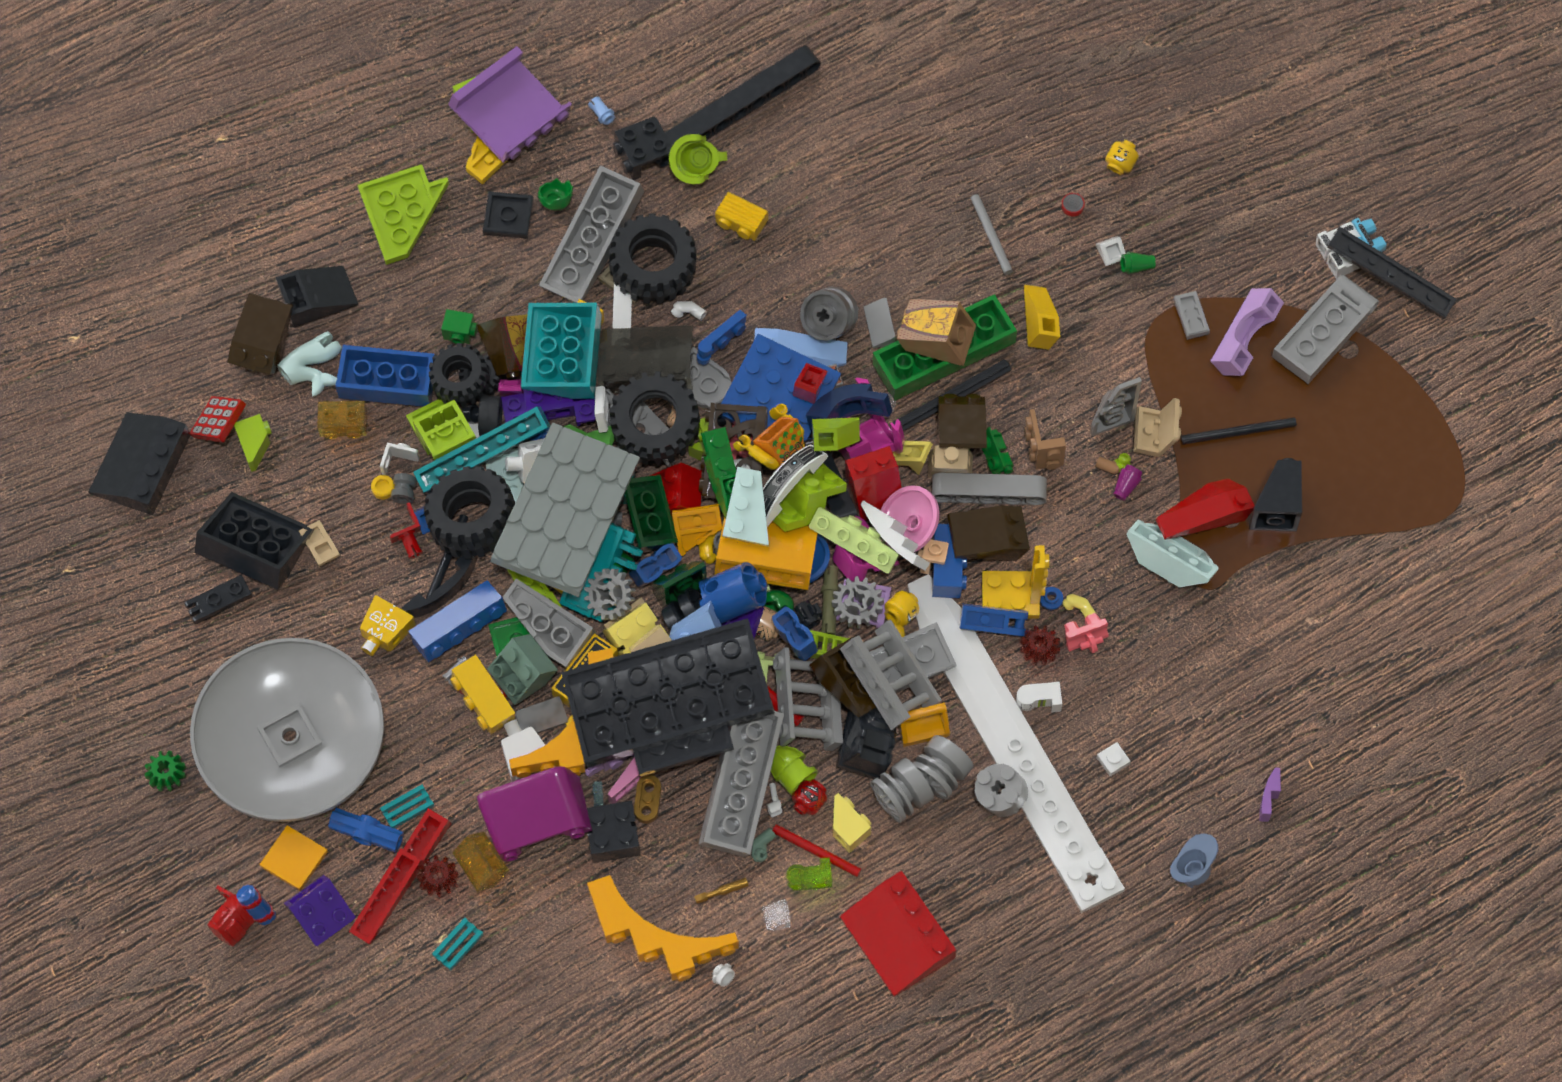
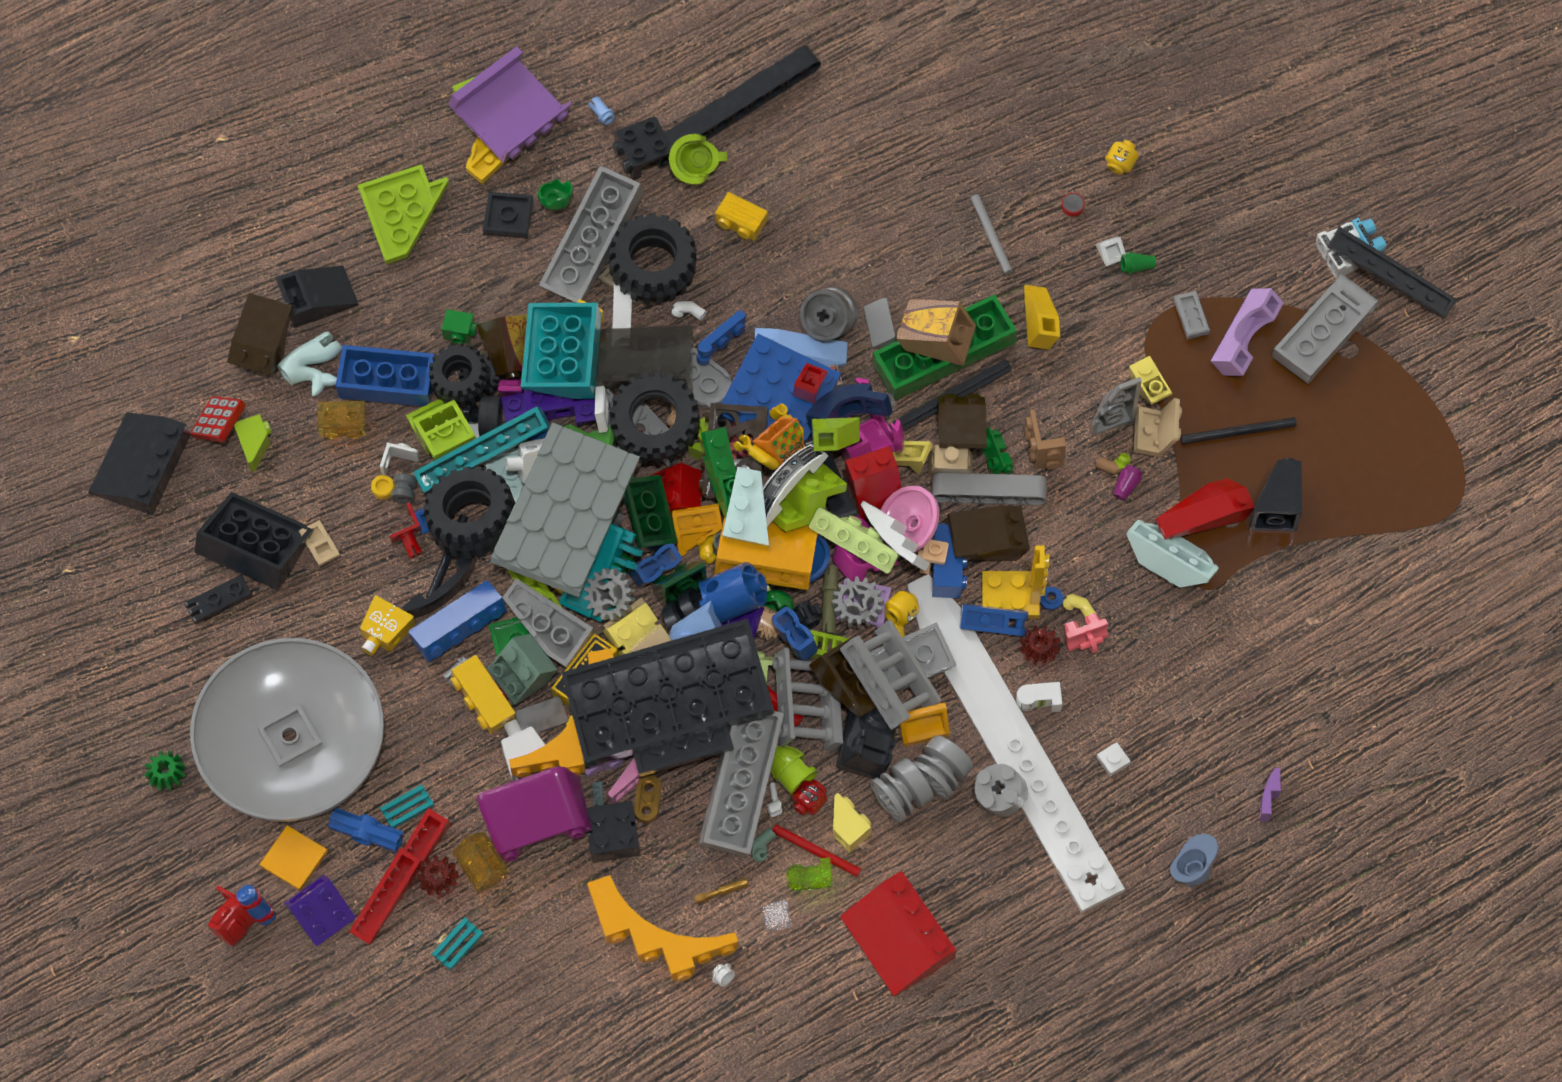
(1153, 385): none -> light yellow slope

